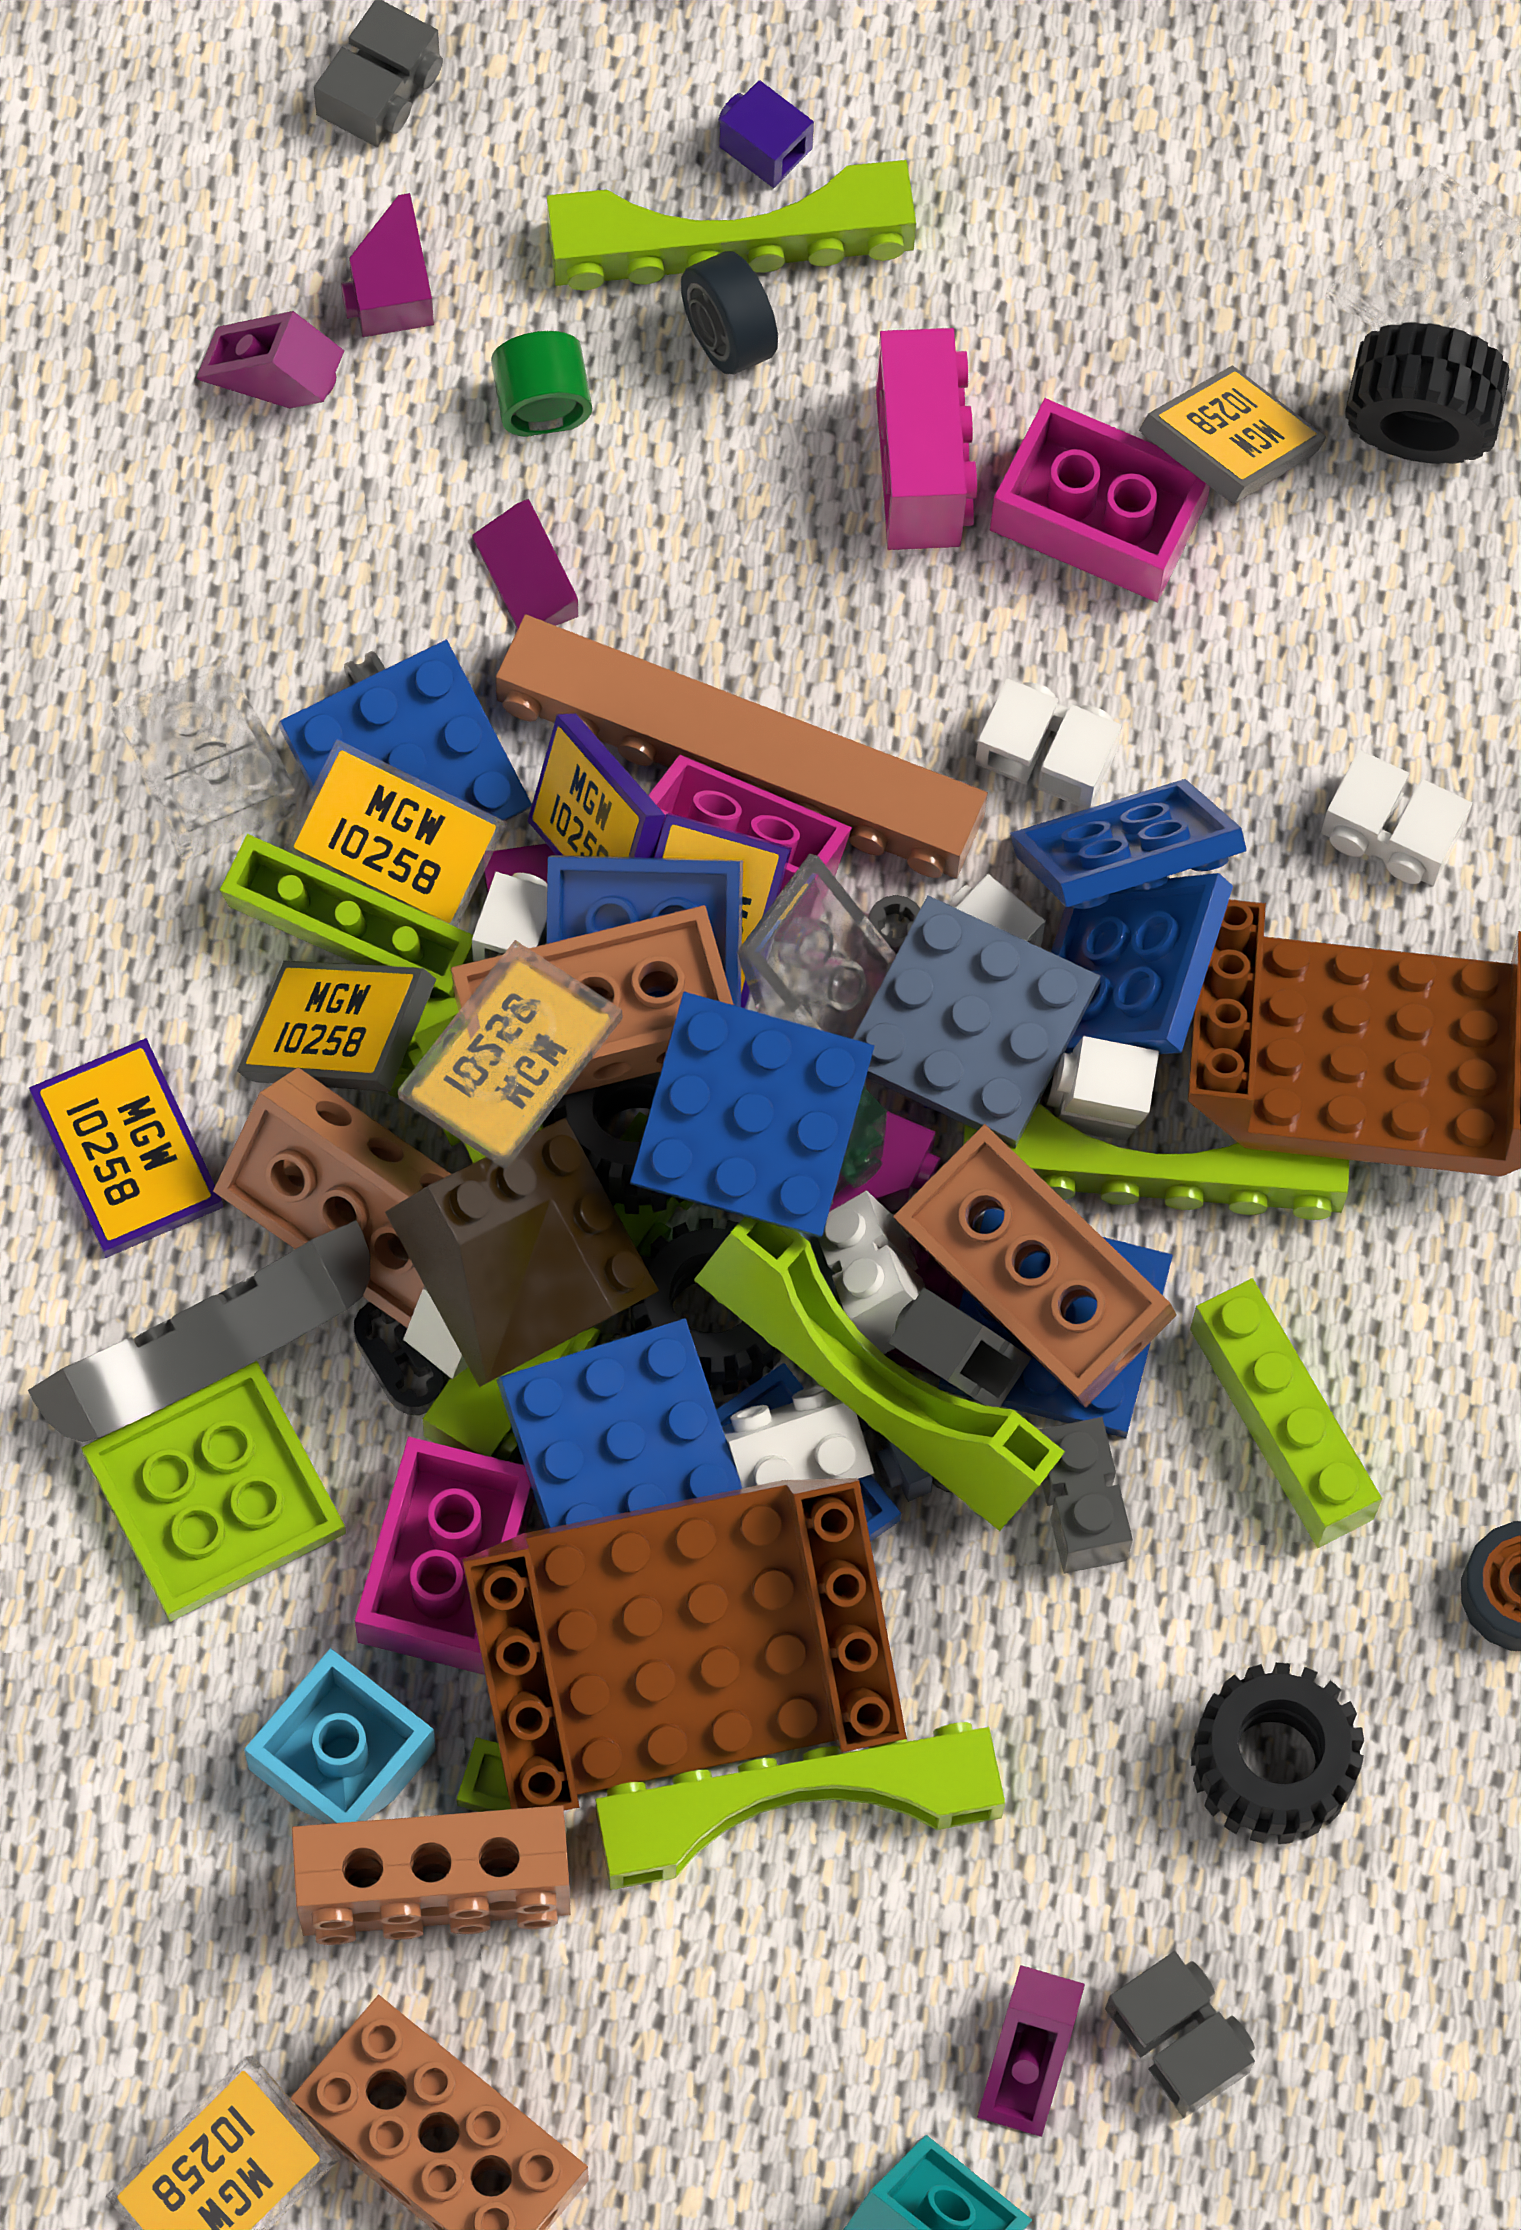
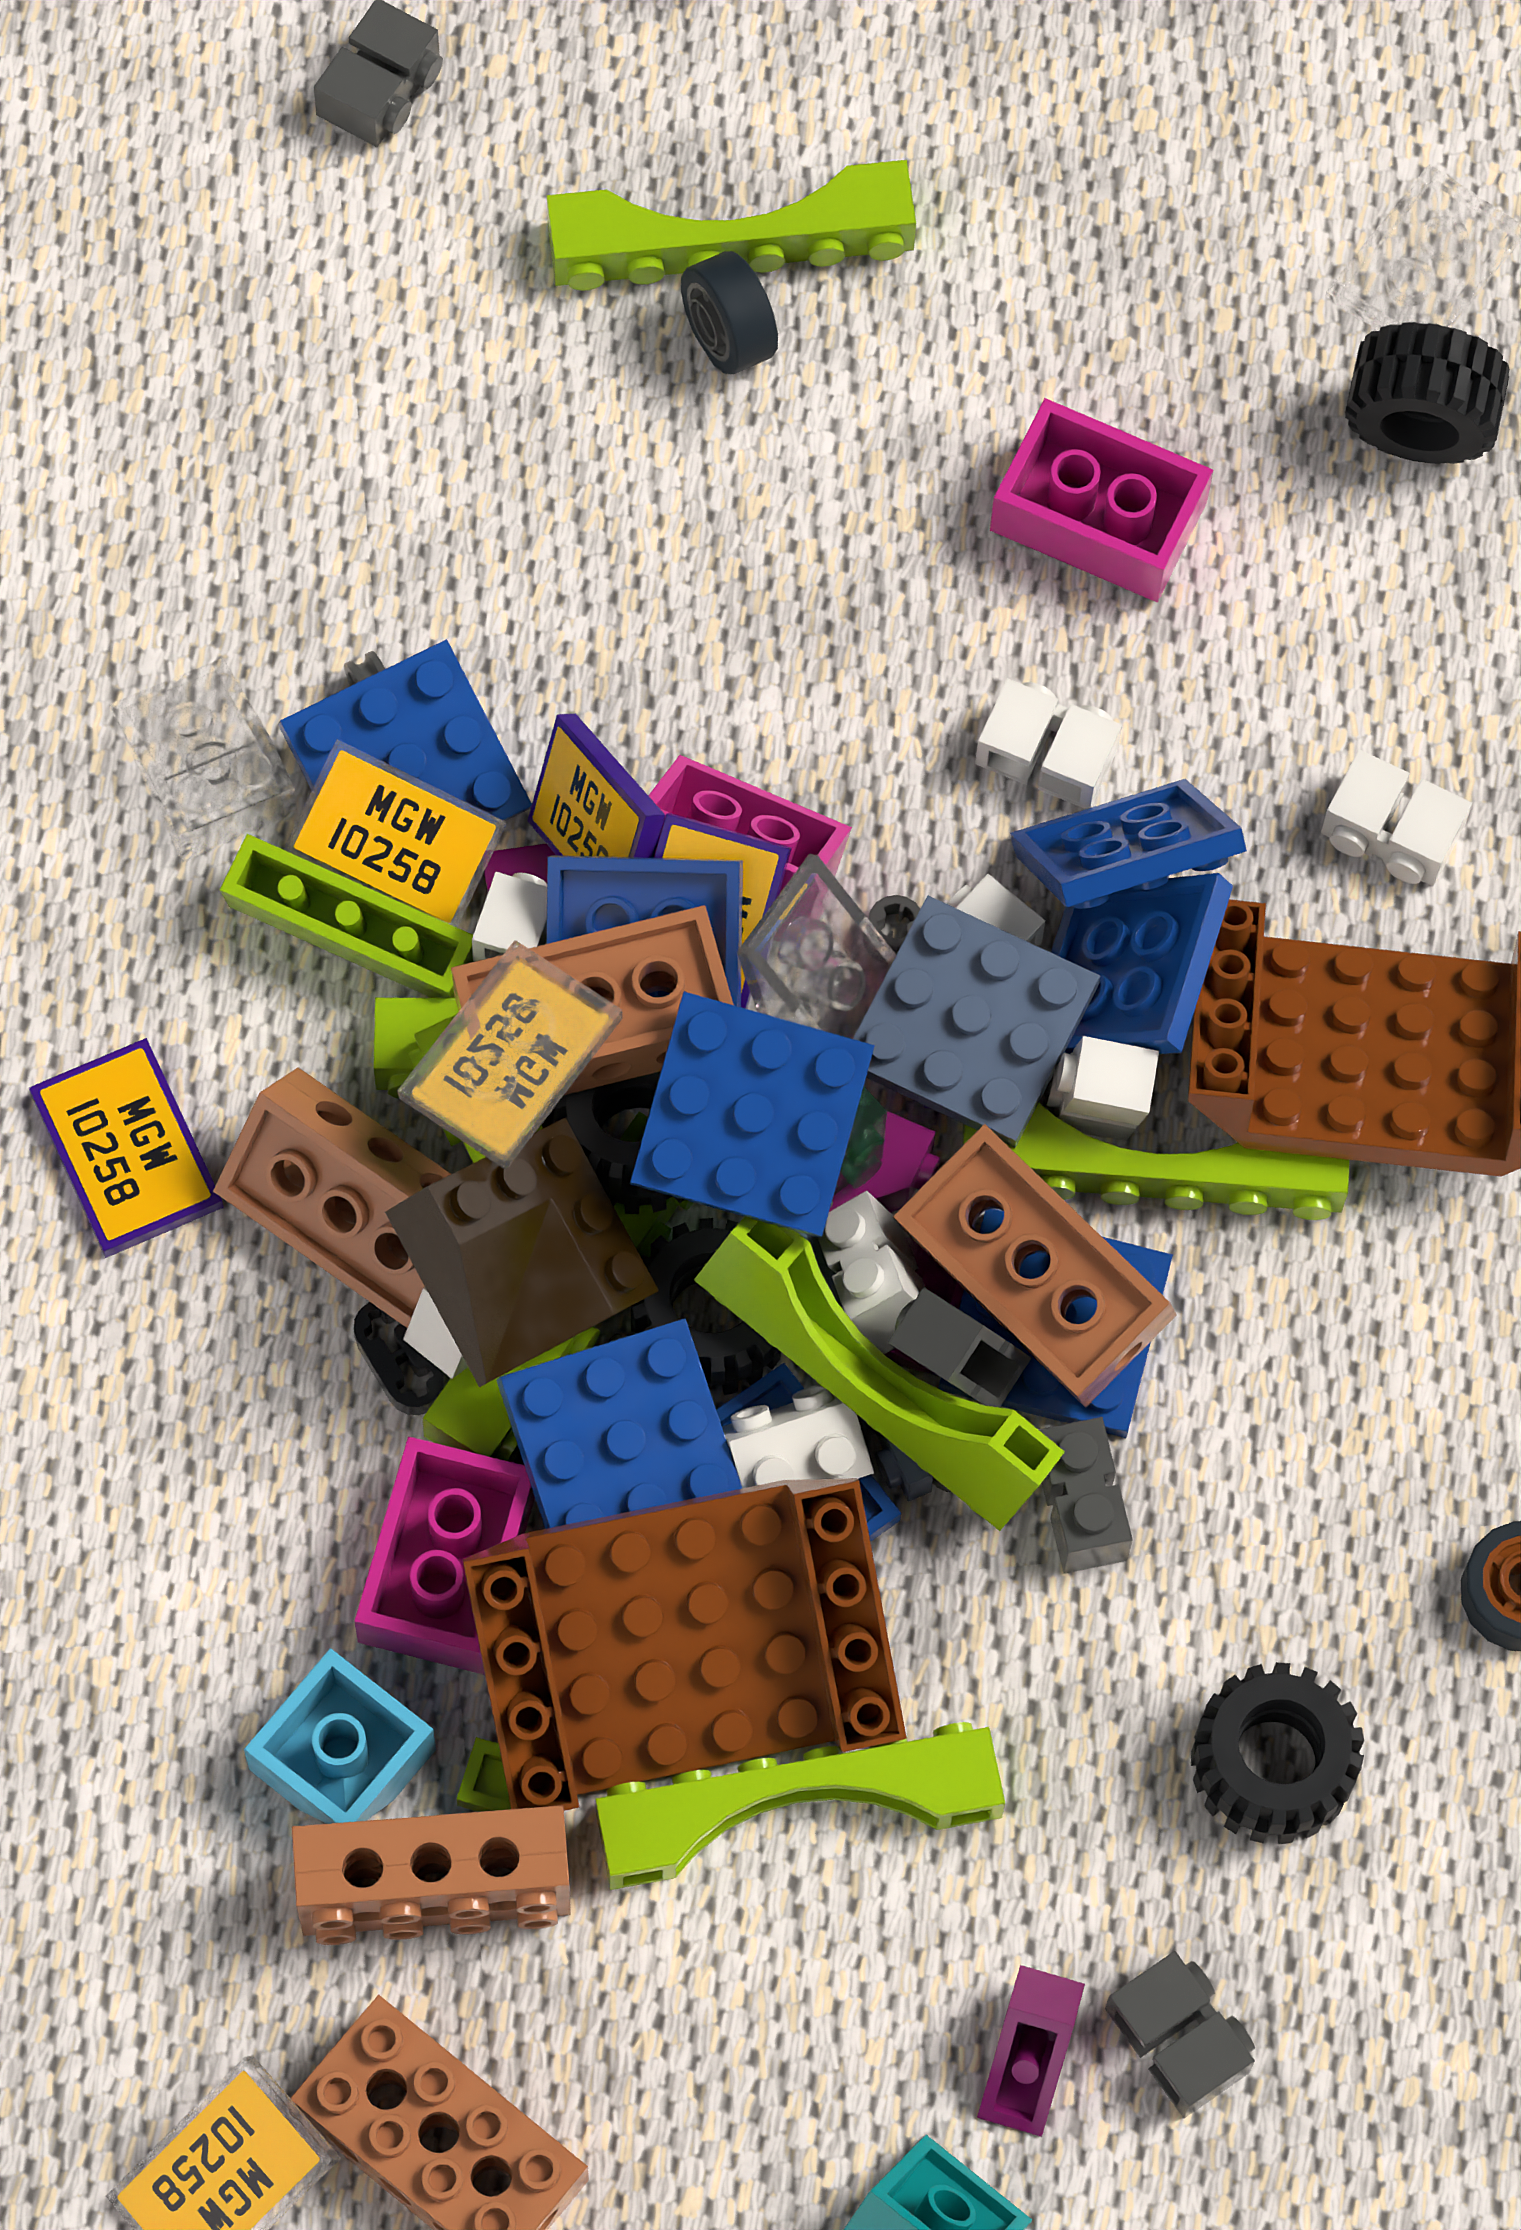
(208, 1338): dark grey brick -> none
(213, 1491): lime plate -> none
(273, 360): magenta slope -> none
(338, 1024): tile -> none
(389, 275): magenta slope -> none
(526, 567): magenta slope -> none
(541, 380): green piece -> none
(665, 714): nougat brick -> none
(765, 133): dark purple brick -> none
(924, 438): dark pink brick -> none
(1232, 434): tile -> none
(1285, 1413): lime brick -> none

